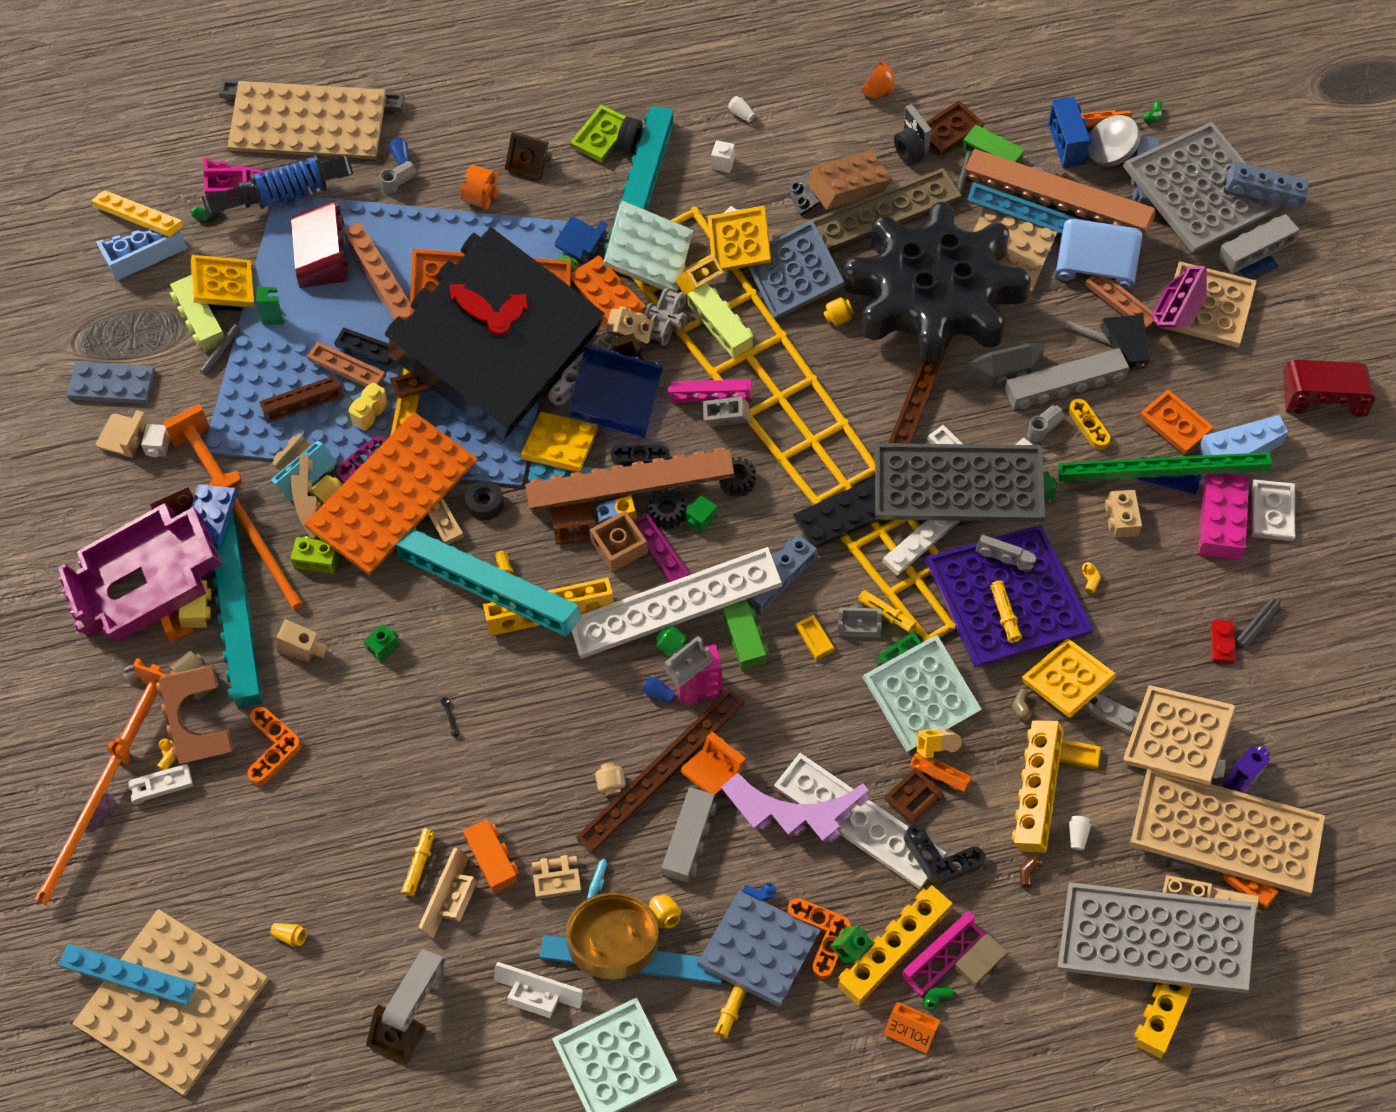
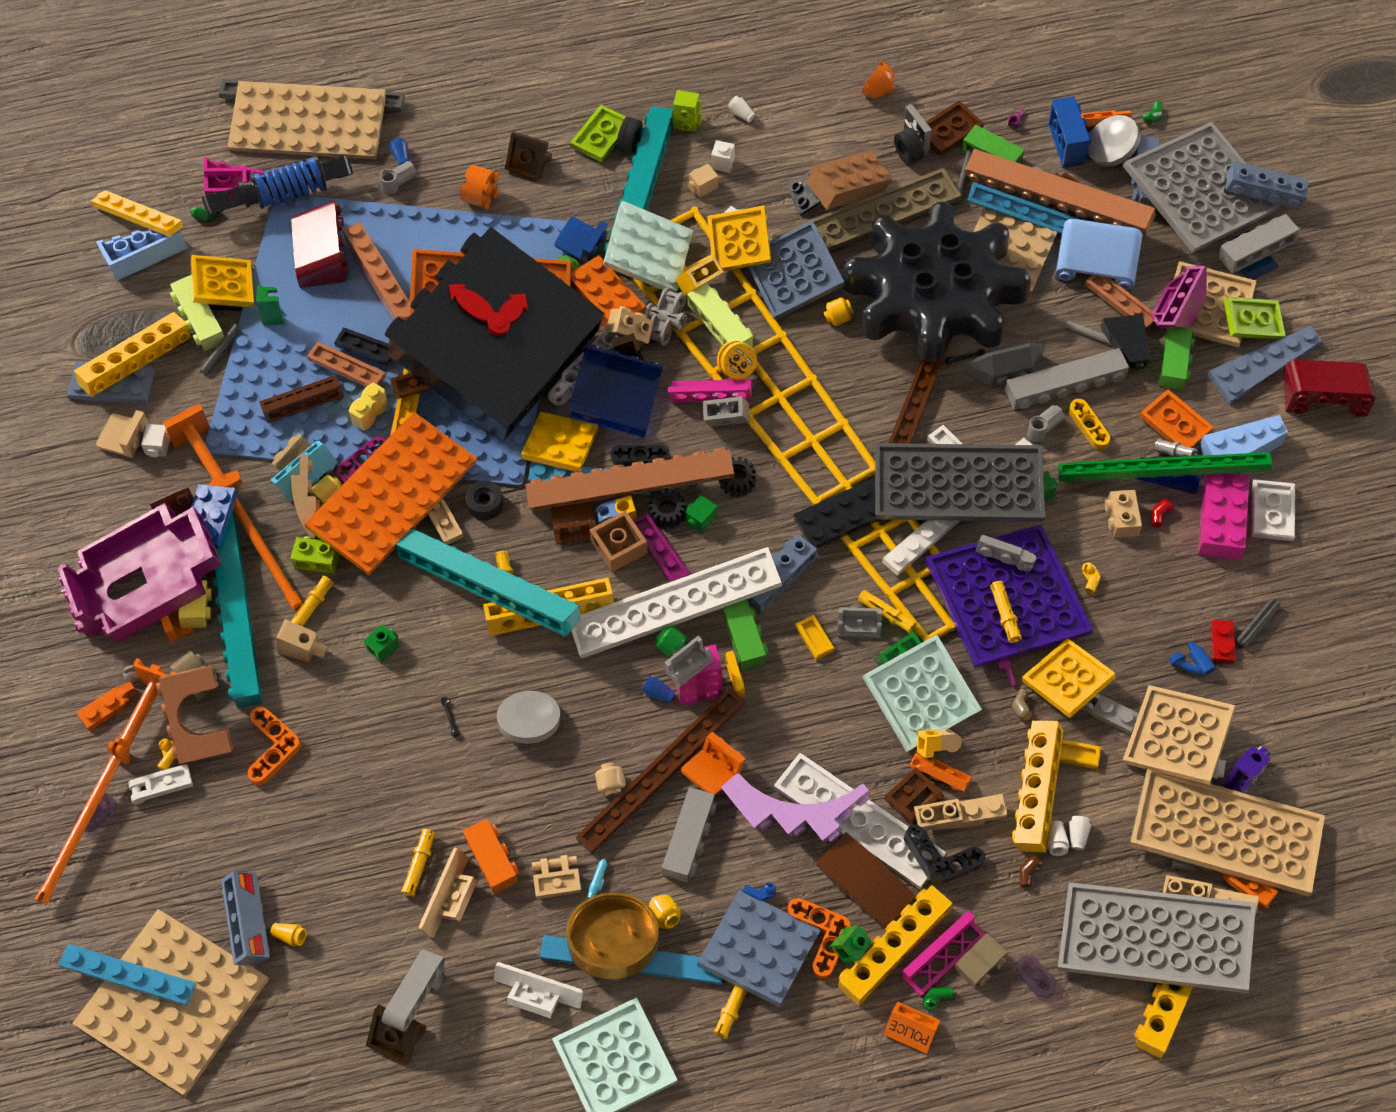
(106, 706): none -> orange hinge
(132, 354): none -> yellow brick
(245, 918): none -> sand blue brick
(315, 597): none -> yellow pin
(528, 717): none -> light grey piece
(687, 111): none -> lime brick
(703, 180): none -> tan brick
(734, 674): none -> yellow tile
(736, 360): none -> yellow head
(865, 880): none -> reddish brown slope
(961, 814): none -> tan slope
(980, 352): none -> black hinge
(1006, 665): none -> magenta hand
(1015, 118): none -> magenta hand
(1037, 976): none -> clear purple plate
(1057, 841): none -> white cone
(1158, 511): none -> red arm
(1174, 449): none -> light grey pin
(1176, 358): none -> bright green brick
(1199, 656): none -> blue plant
(1250, 370): none -> sand blue wing
(1254, 318): none -> lime plate

